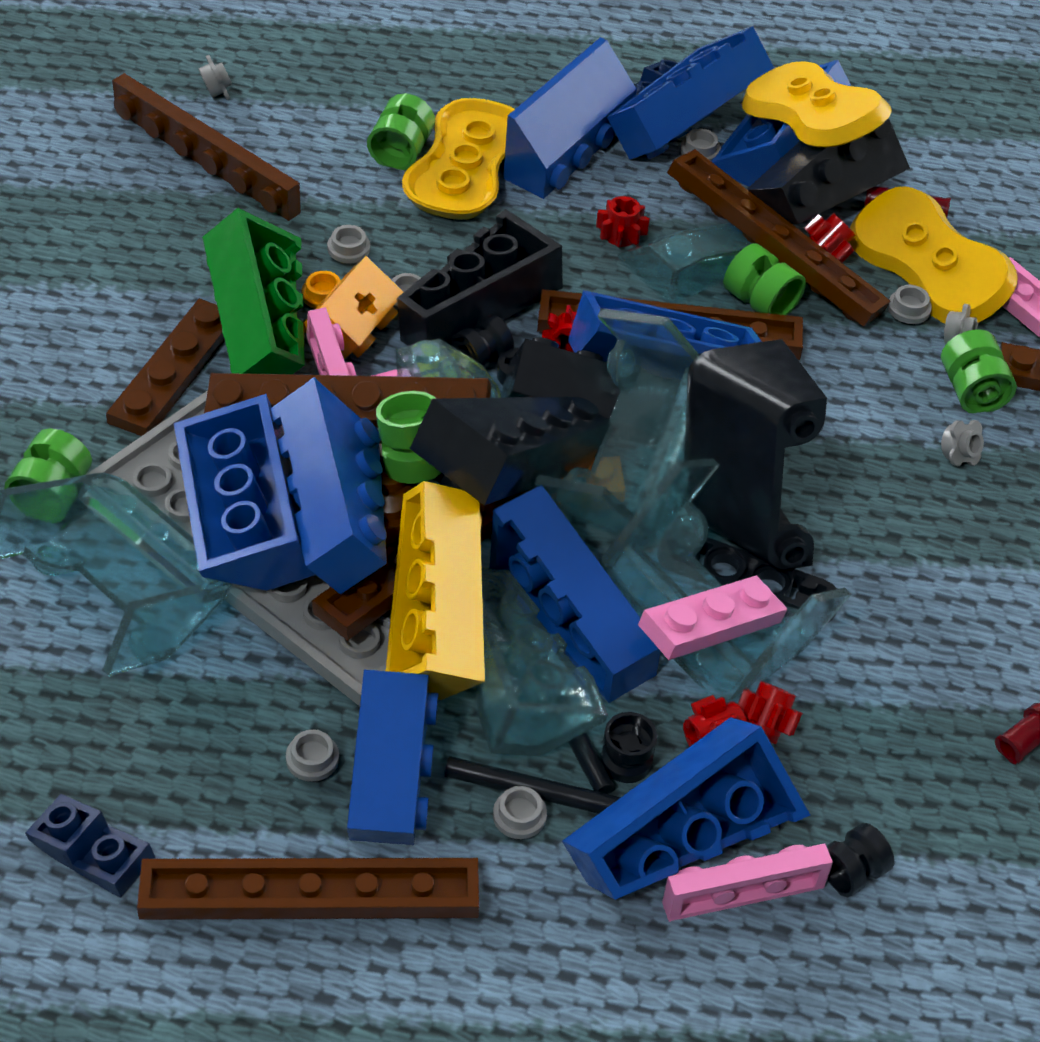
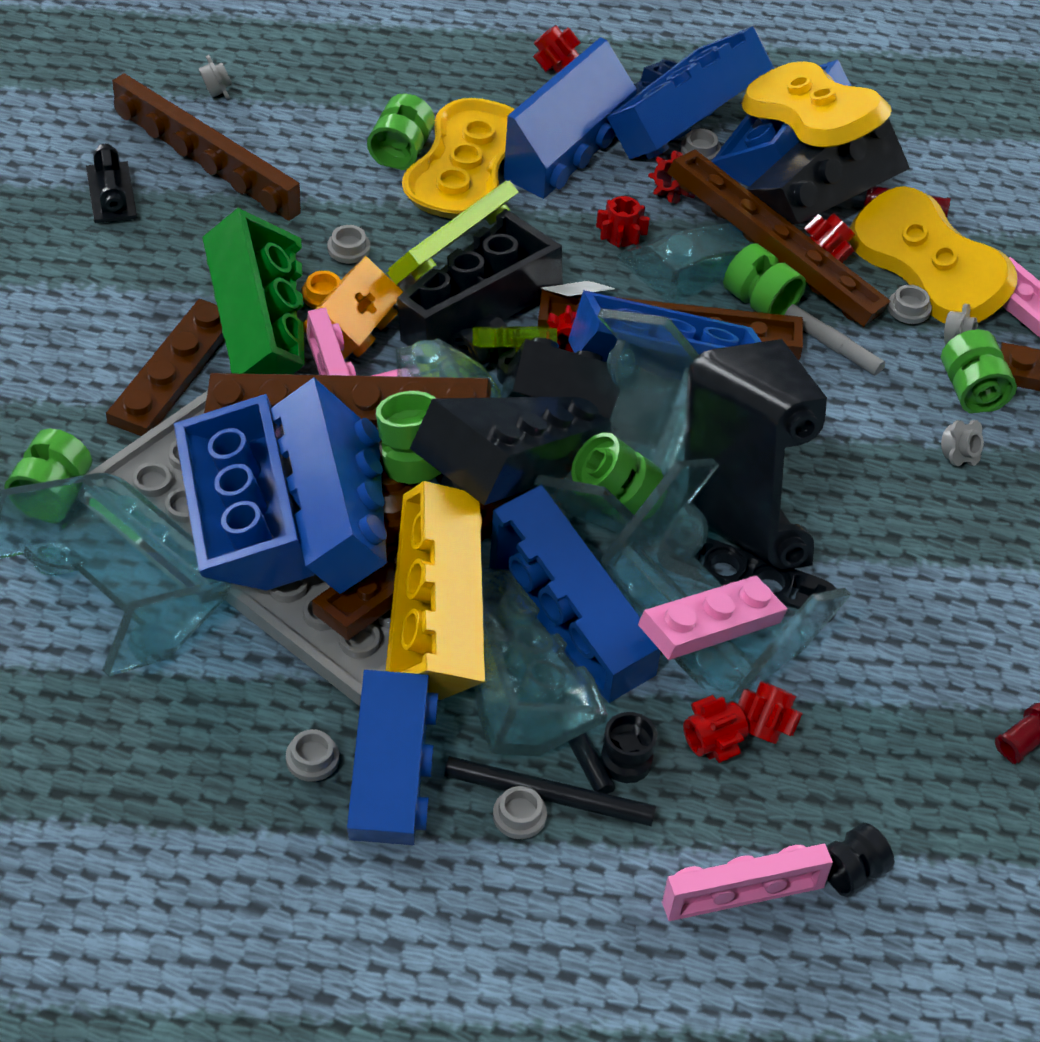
(88, 845): dark blue slope -> none
(110, 186): none -> black hinge
(308, 888): reddish brown plate -> none
(419, 259): none -> lime plate
(510, 335): none -> clear neon green plate
(556, 48): none -> red gear
(577, 288): none -> white sticker
(615, 465): none -> bright green wheel
(664, 182): none -> red gear
(687, 811): blue wedge -> none
(837, 341): none -> light grey piece

